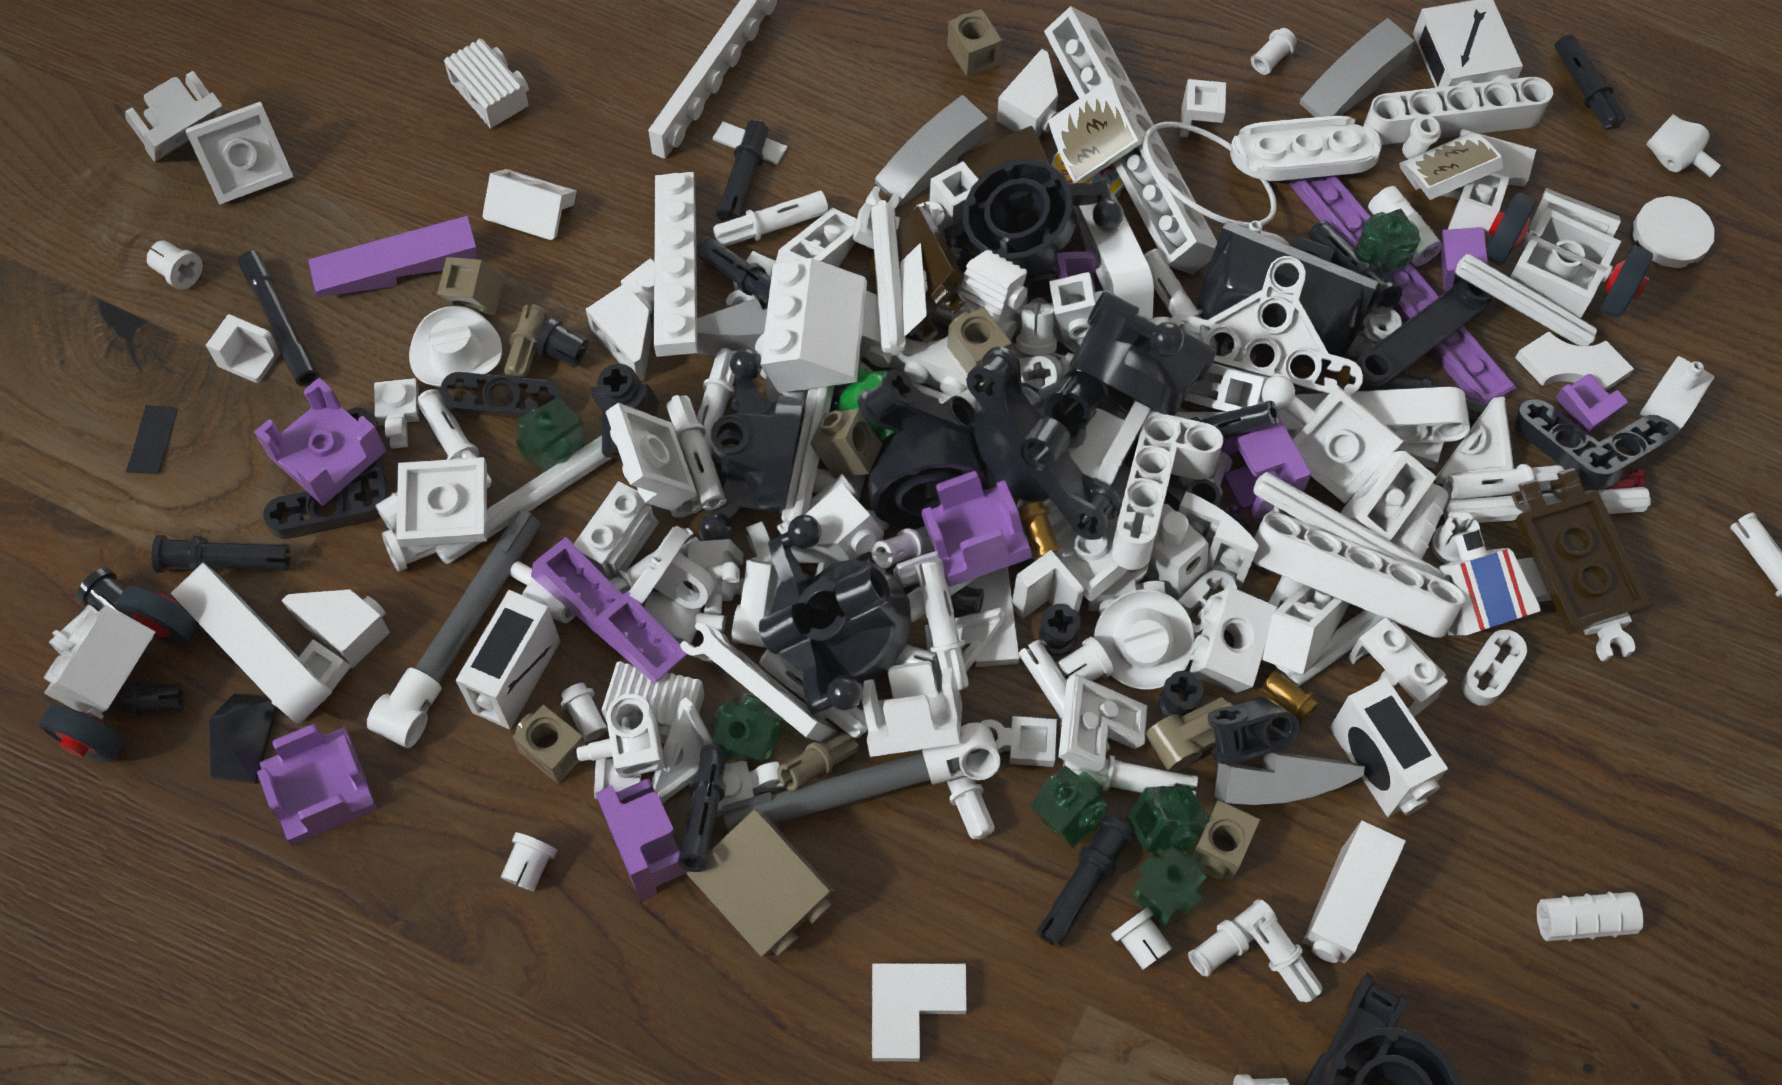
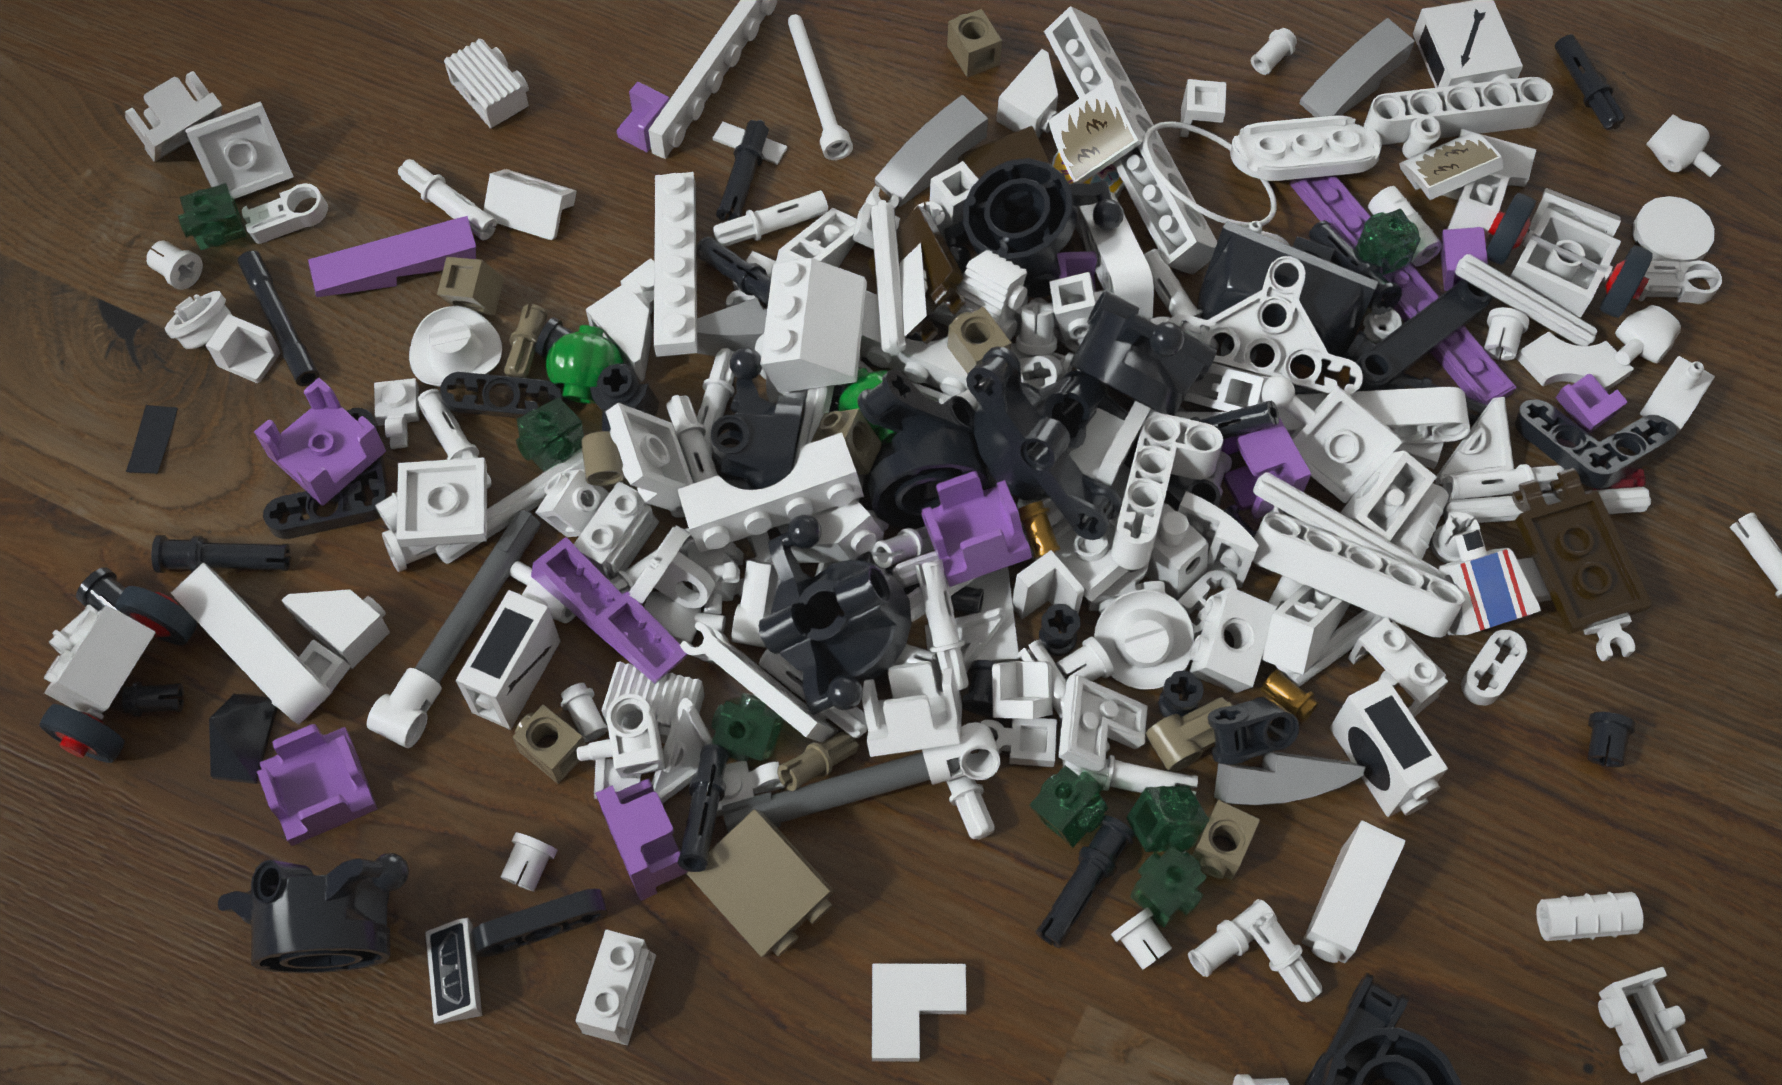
(197, 319): none -> white piece
(211, 217): none -> clear green brick
(278, 216): none -> white piece
(319, 920): none -> black piece
(435, 190): none -> white axle
(453, 972): none -> slope
(539, 922): none -> black beam
(570, 502): none -> white brick
(578, 361): none -> green plant
(602, 460): none -> dark tan piece
(615, 988): none -> white window
(646, 107): none -> medium lavender panel
(727, 514): none -> white arch
(834, 140): none -> white piece
(980, 694): none -> black bush
(1022, 689): none -> white panel
(1505, 331): none -> white bush
(1609, 730): none -> black bush
(1647, 334): none -> white piece
(1661, 1022): none -> white window
(1672, 278): none -> white piece

